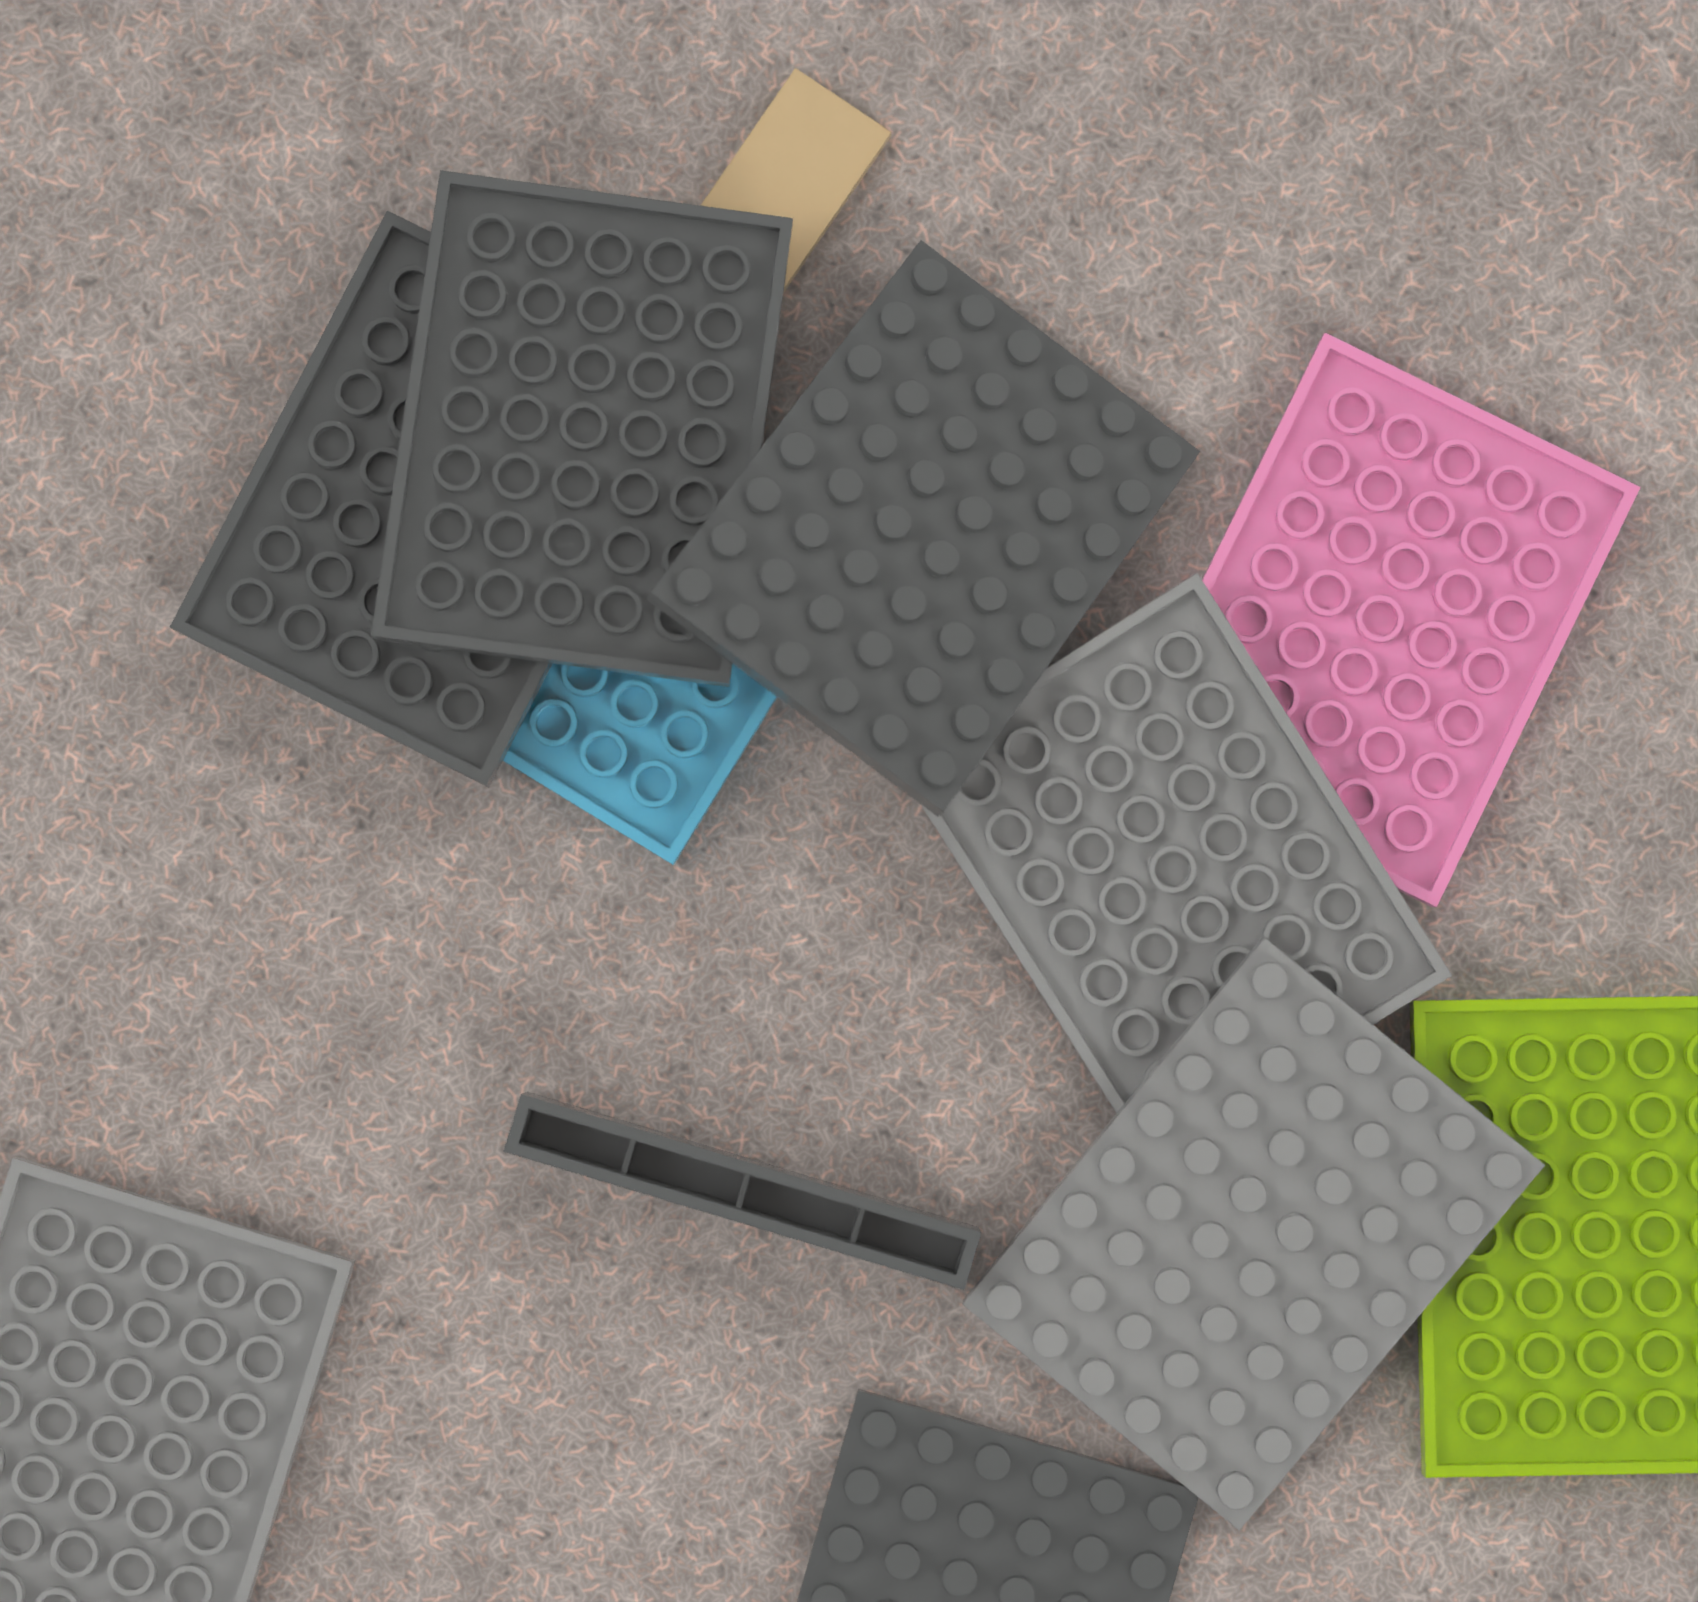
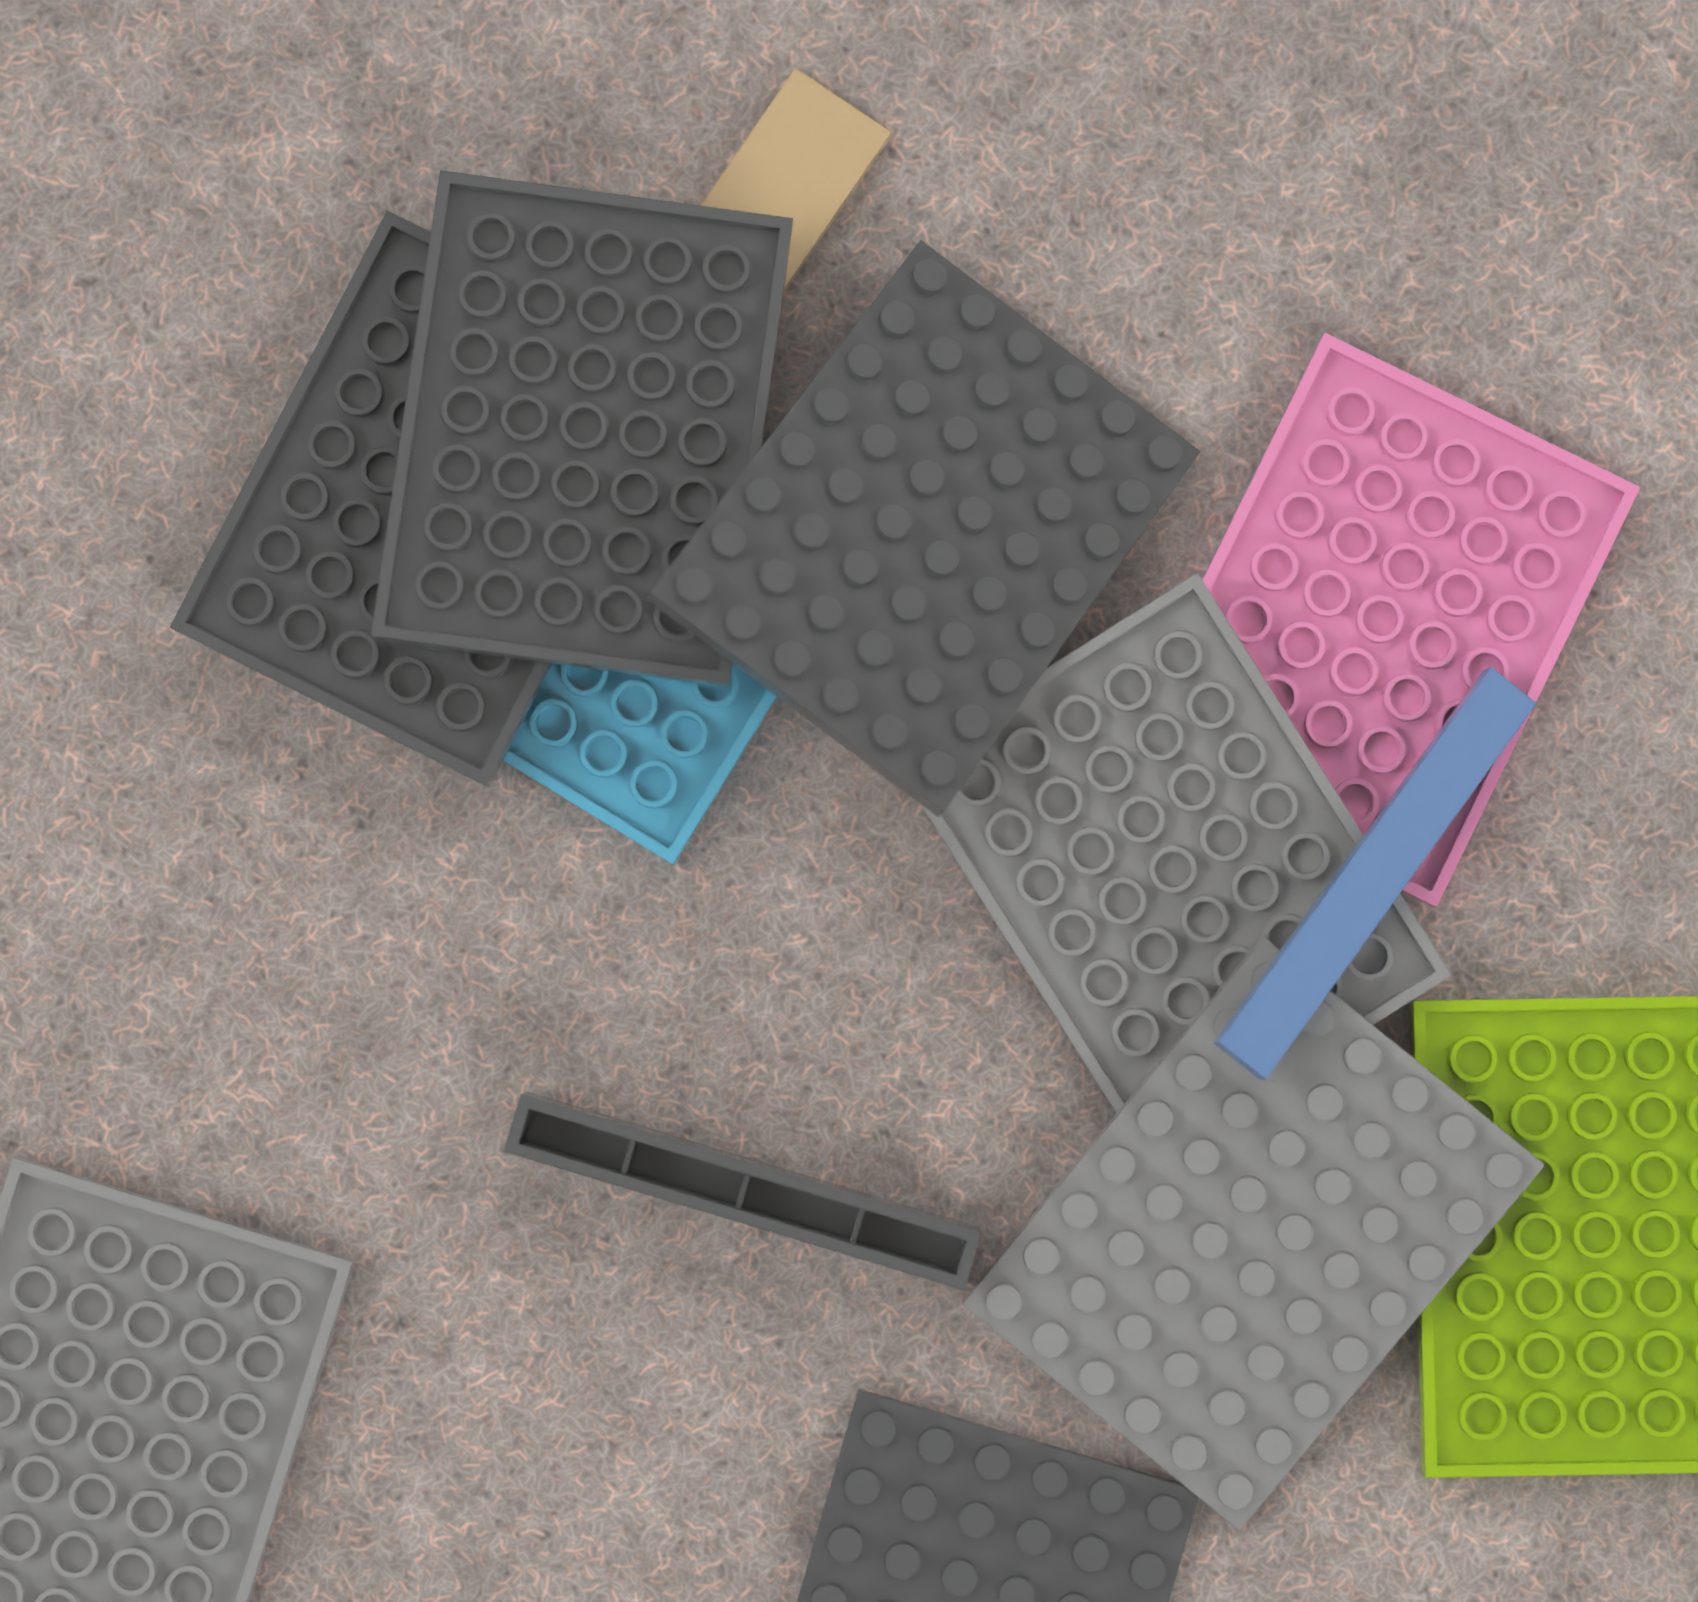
(1374, 874): none -> medium blue tile

